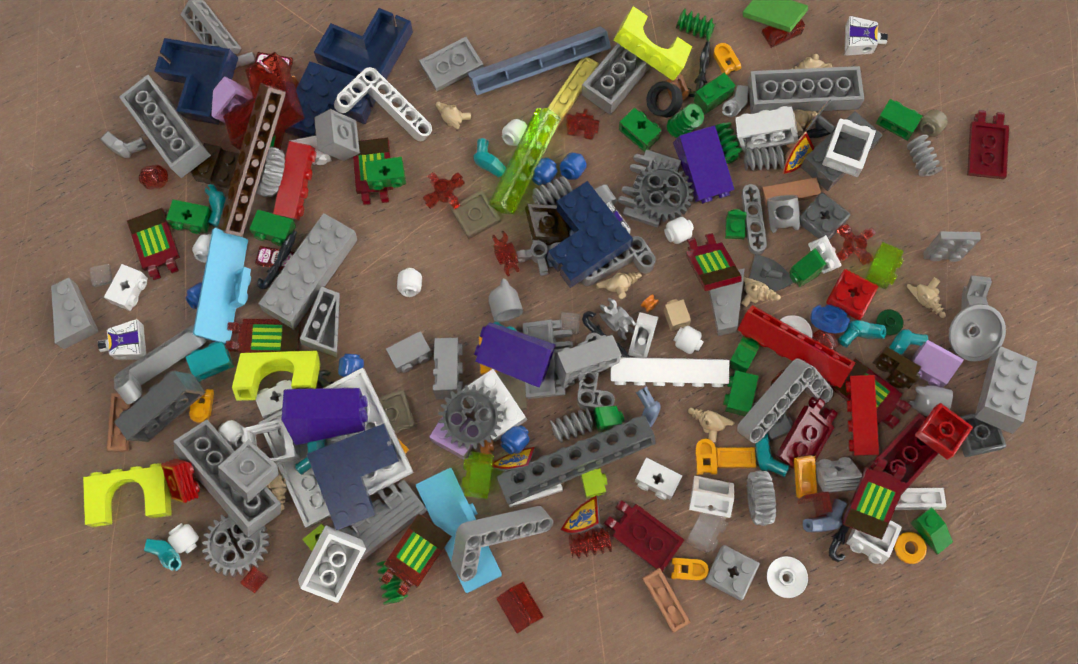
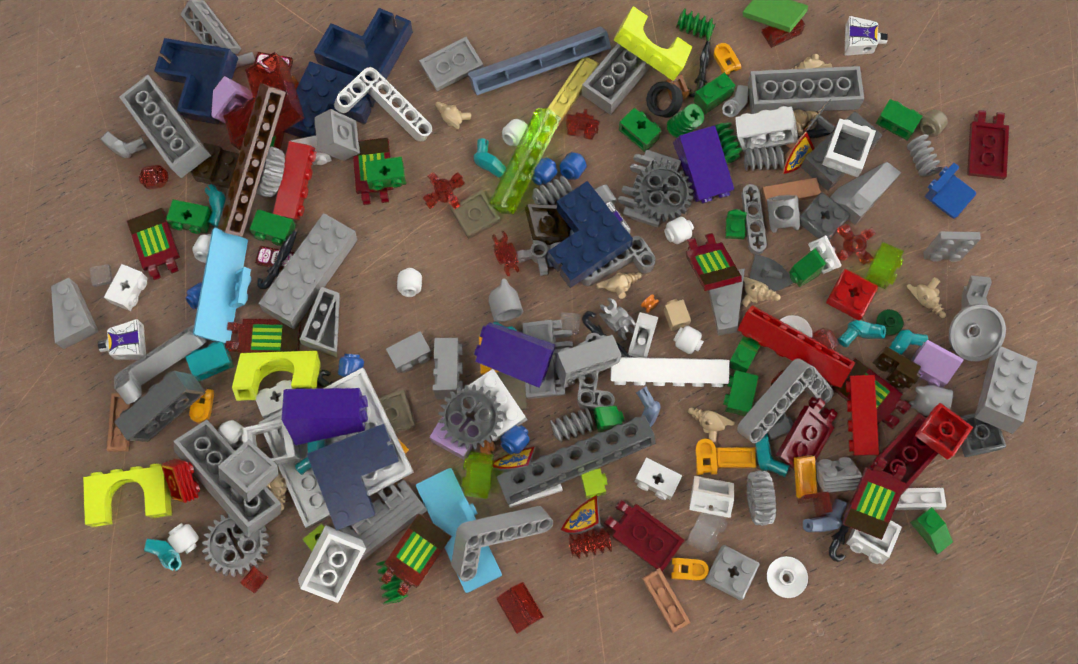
(829, 319): blue tile -> none
(865, 190): none -> light grey wedge
(917, 541): light orange piece -> none
(950, 192): none -> blue bracket

